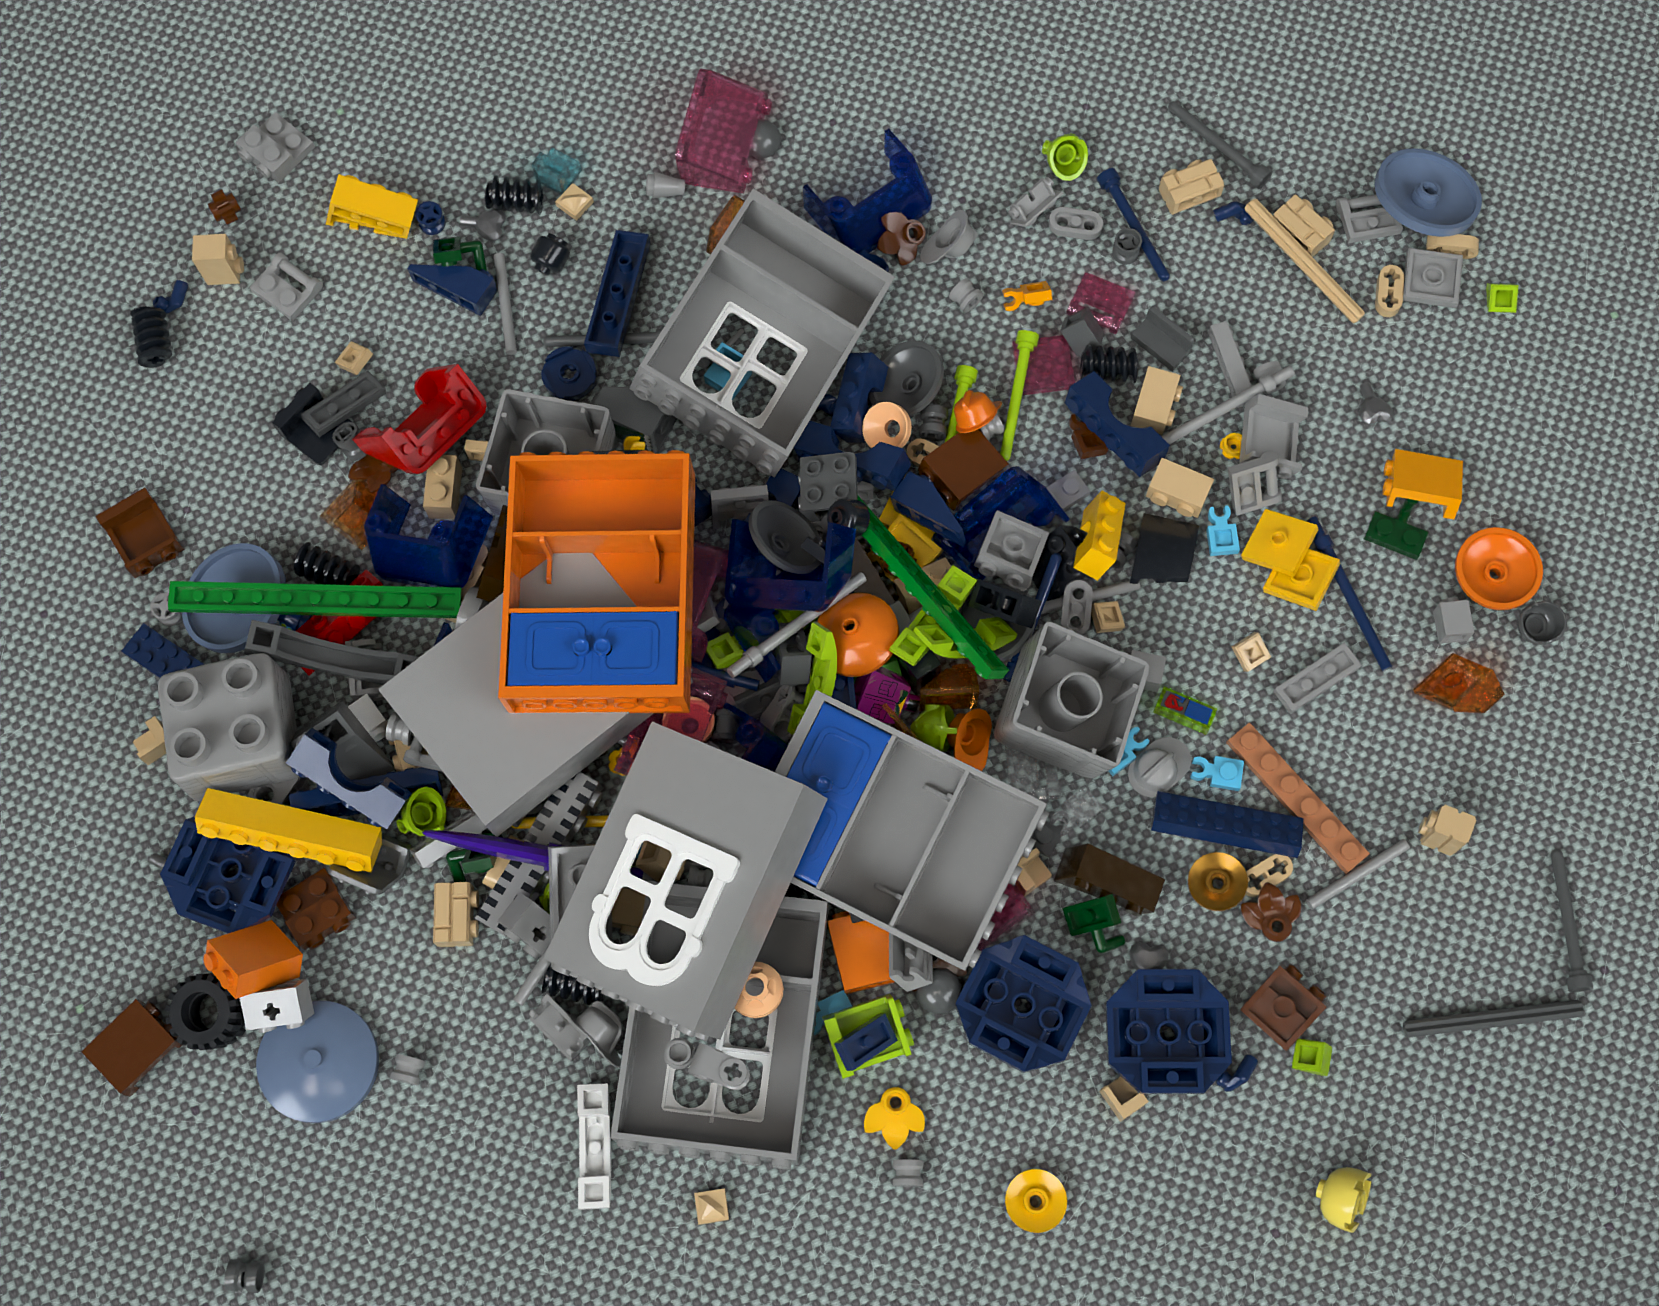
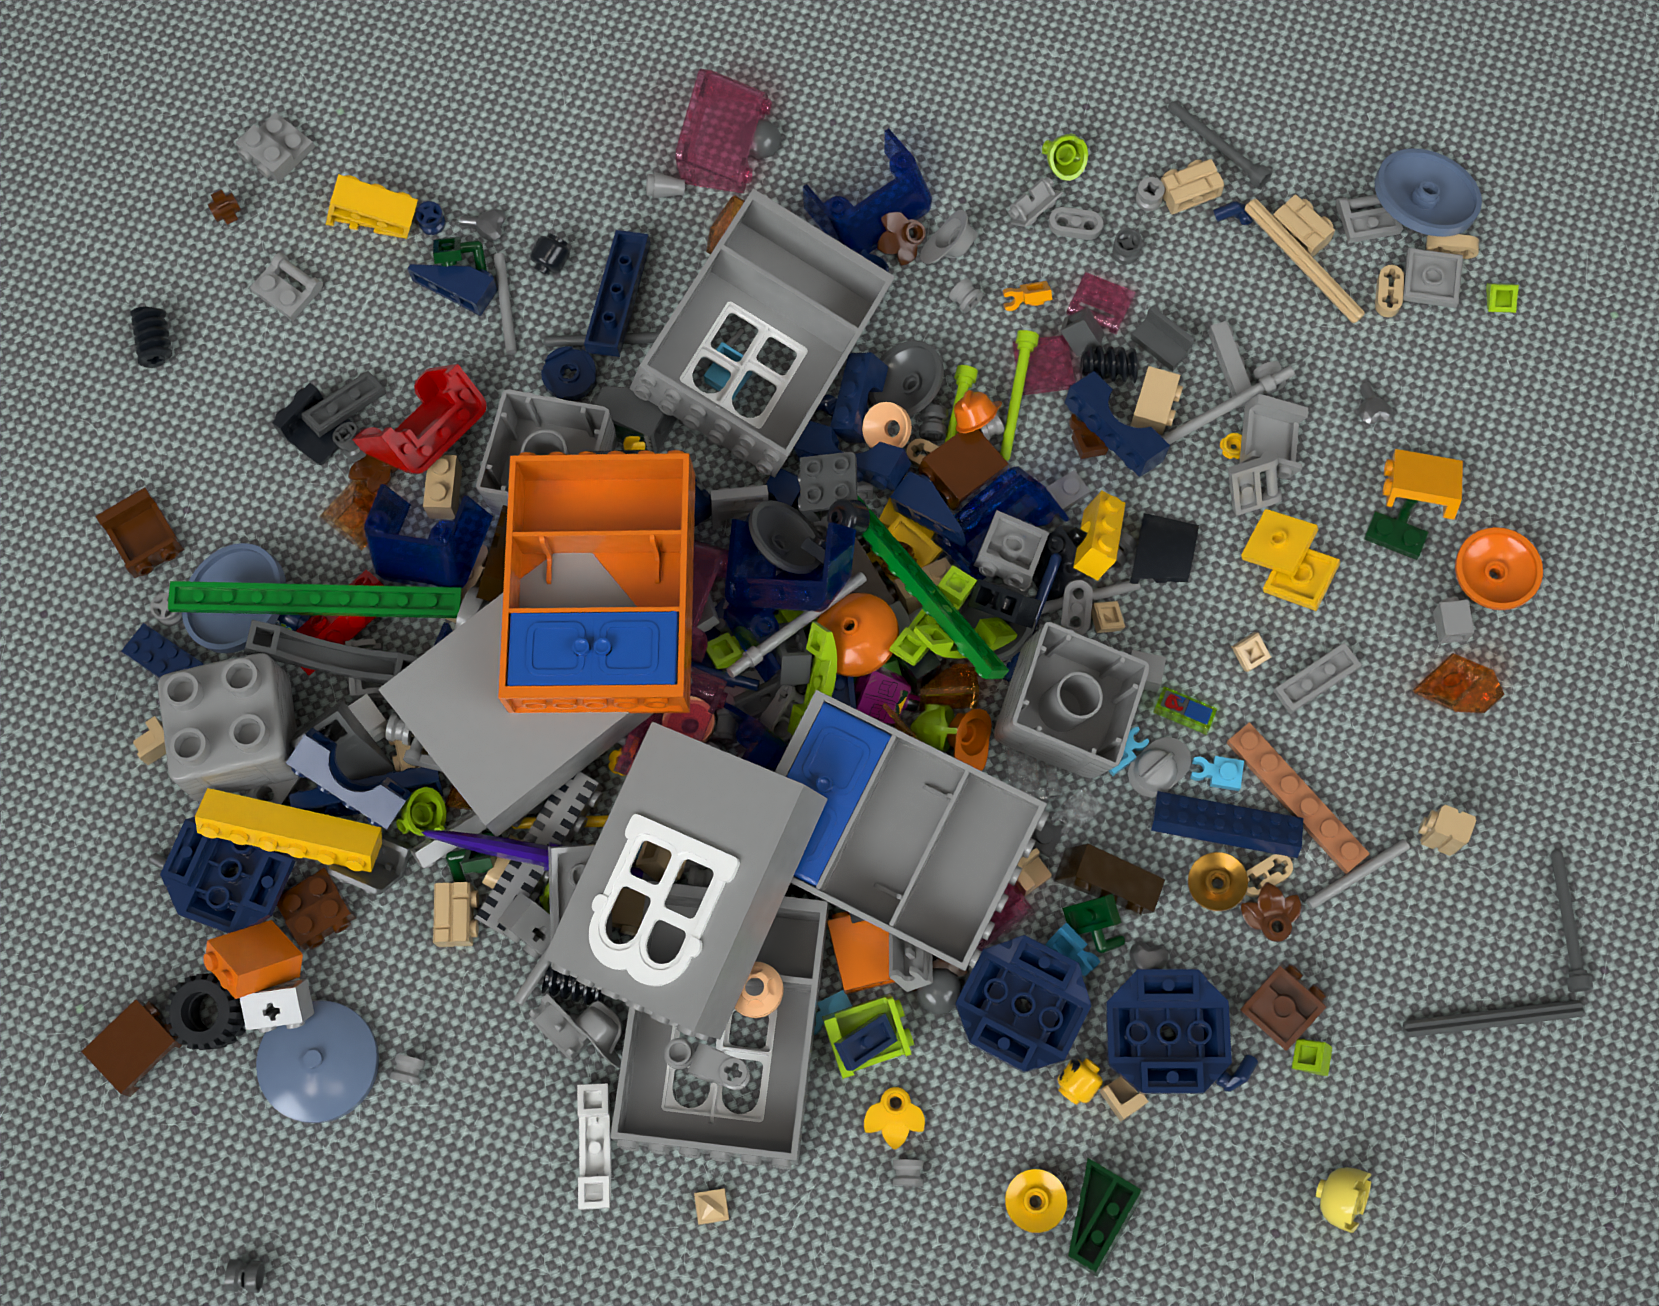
(173, 301): dark blue arm -> none
(217, 259): tan brick -> none
(320, 568): black piece -> none
(354, 358): tan tile -> none
(475, 449): tan tile -> none
(514, 195): black piece -> none
(556, 170): clear light blue piece -> none
(574, 201): tan tile -> none
(1071, 945): none -> dark azure plate
(1080, 1080): none -> yellow head
(1101, 1216): none -> dark green wedge
(1110, 182): dark blue piece -> none
(1147, 200): none -> light grey wheel
(1179, 488): tan brick -> none
(1221, 535): medium azure plate -> none
(1324, 544): dark blue bar -> none
(1542, 623): dark grey hair -> none

